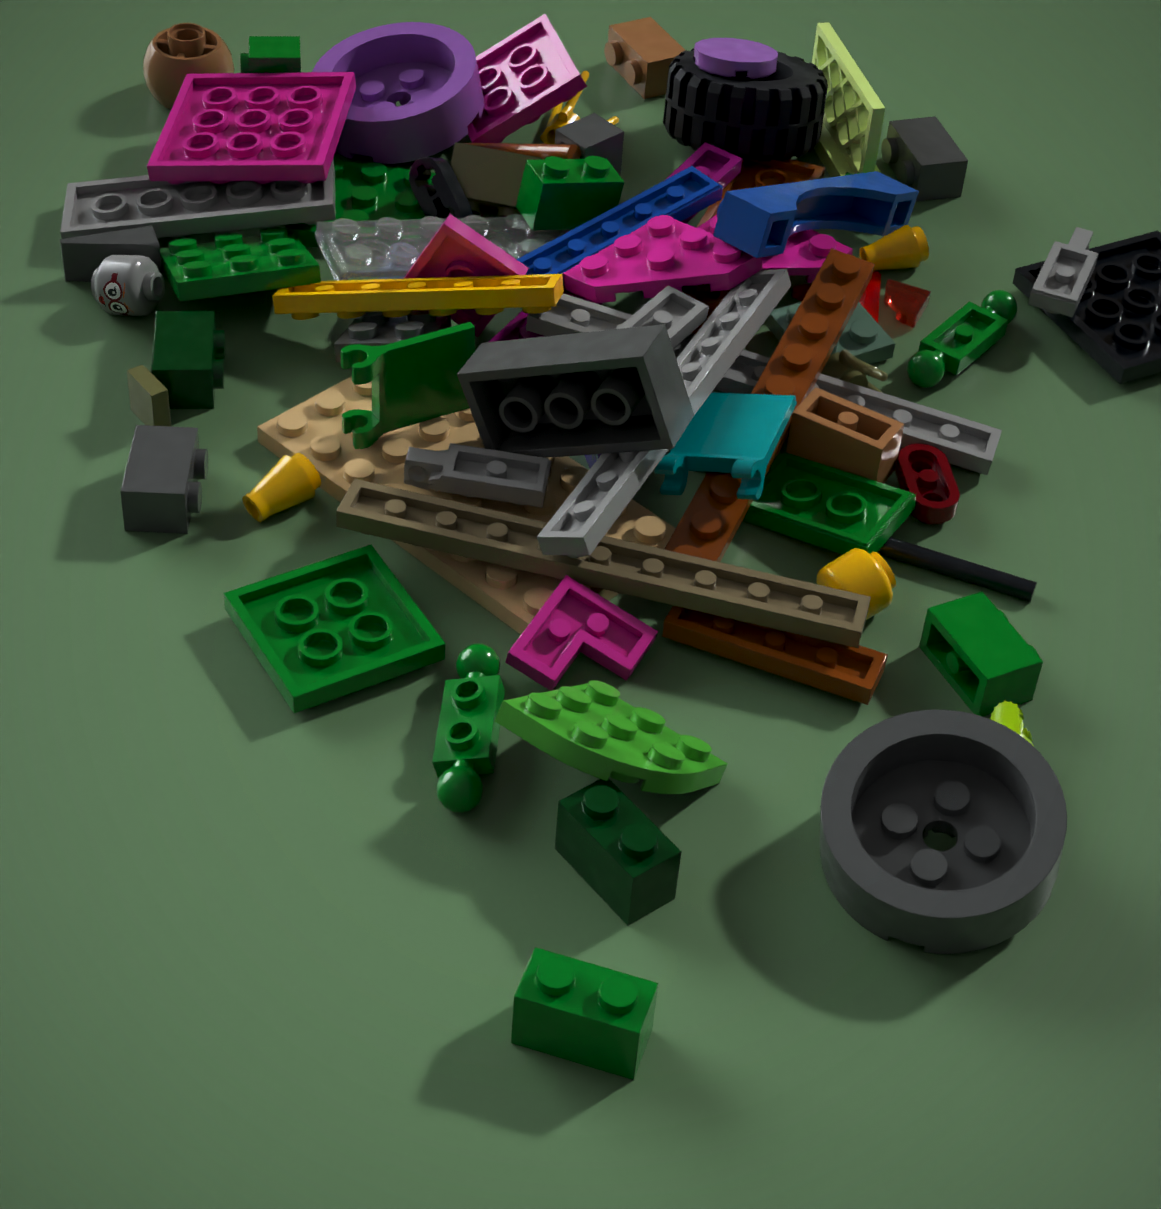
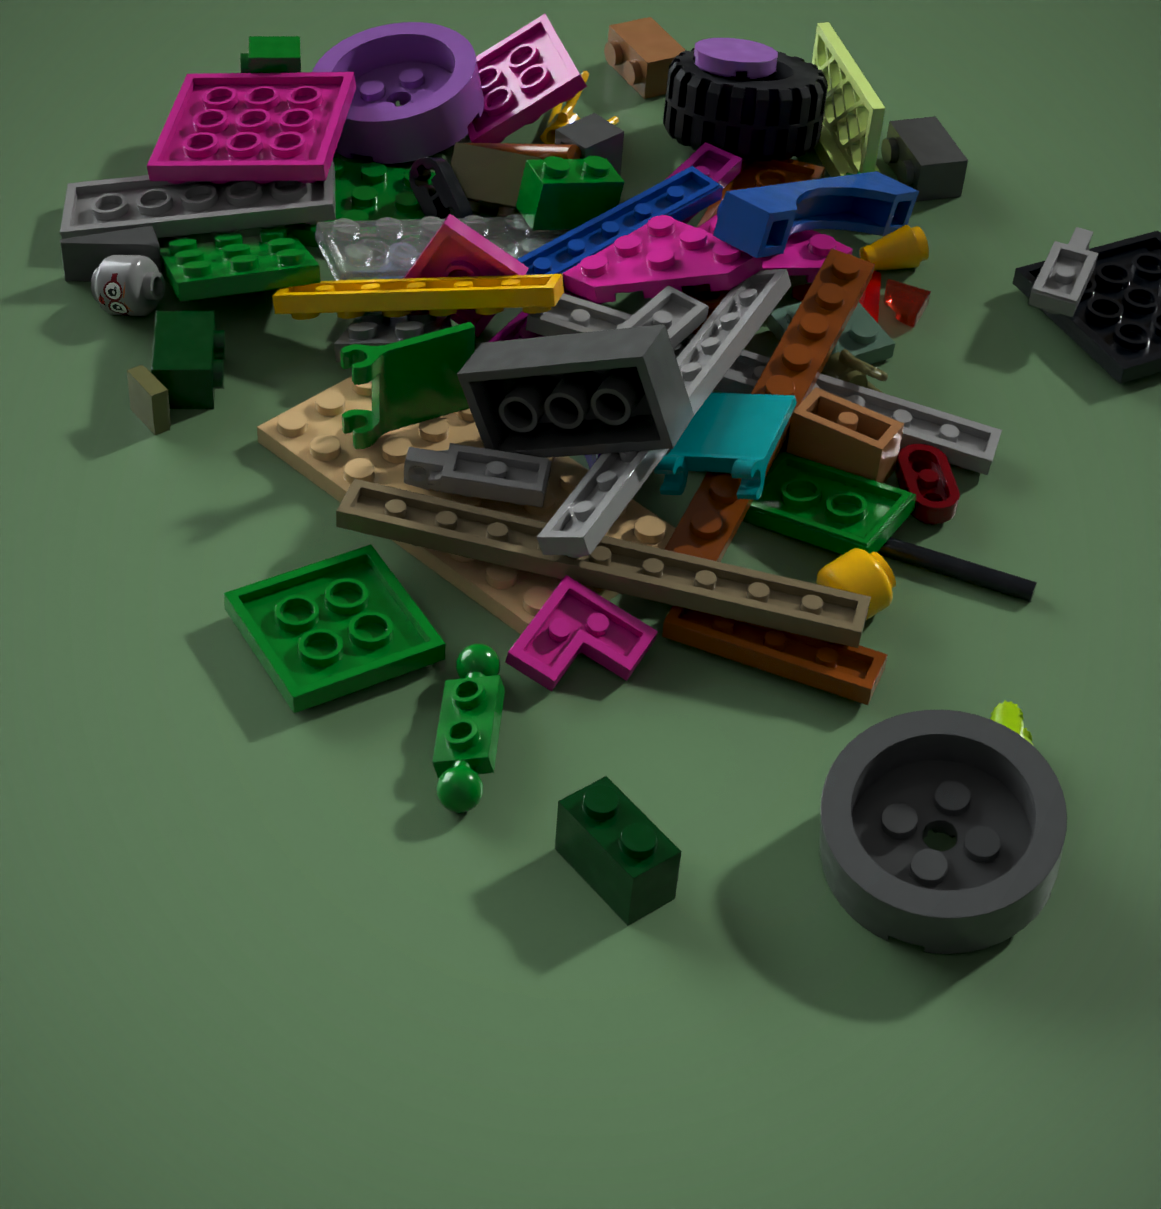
(162, 479): dark grey brick -> none
(179, 52): medium nougat wheel -> none
(284, 486): yellow cone -> none
(583, 1013): green brick -> none
(610, 738): bright green plate -> none
(962, 338): green plate -> none
(980, 653): green brick -> none

